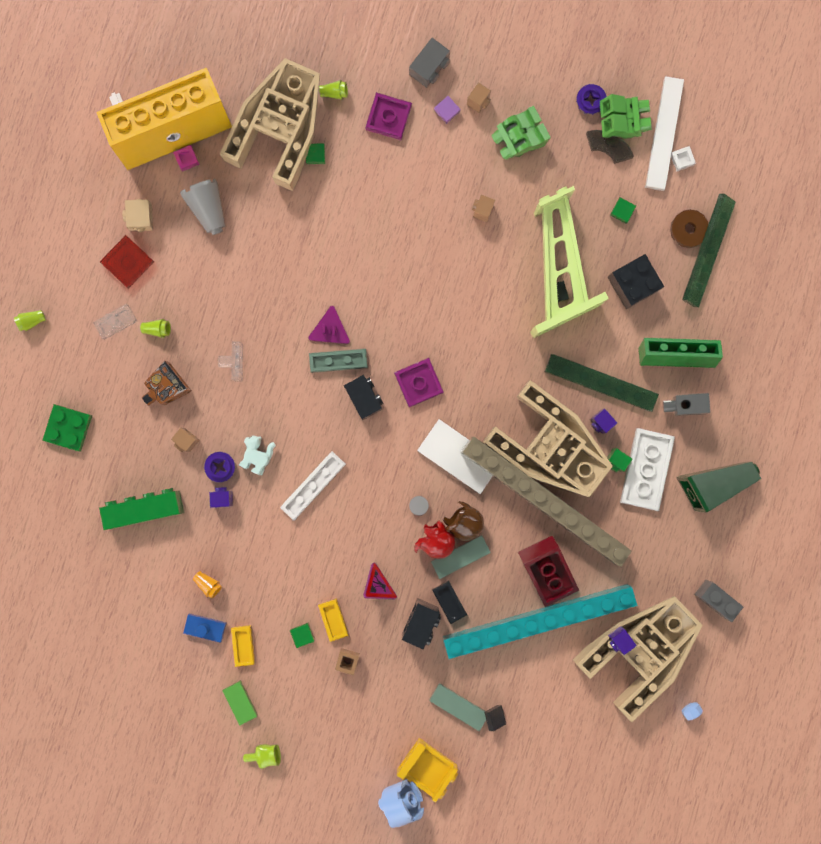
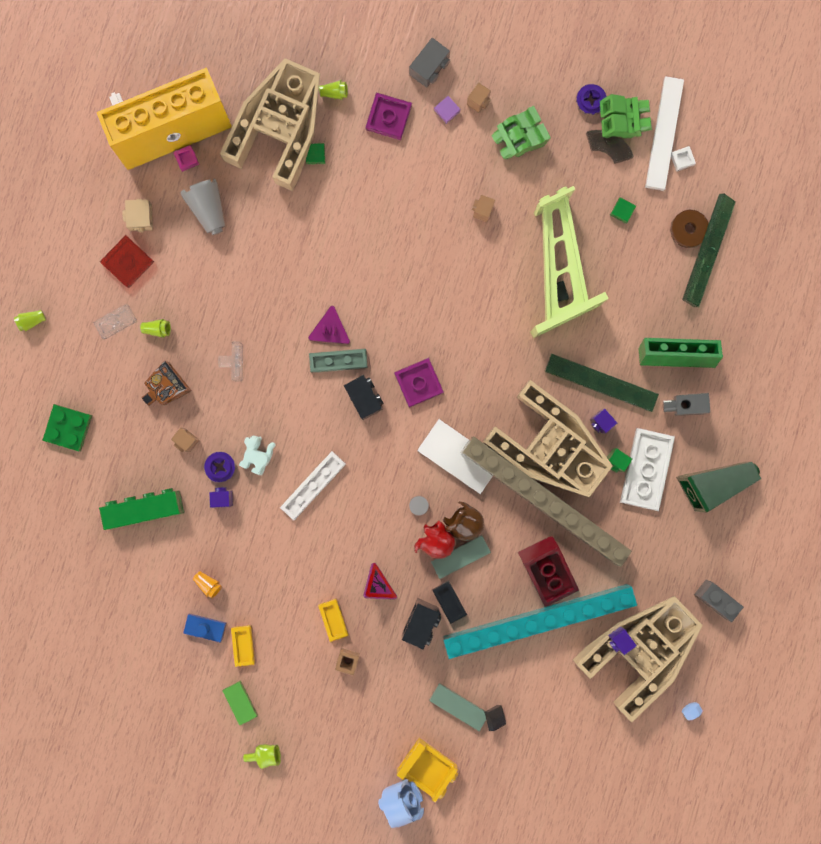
(302, 635): green tile -> none
(635, 281): black brick -> none

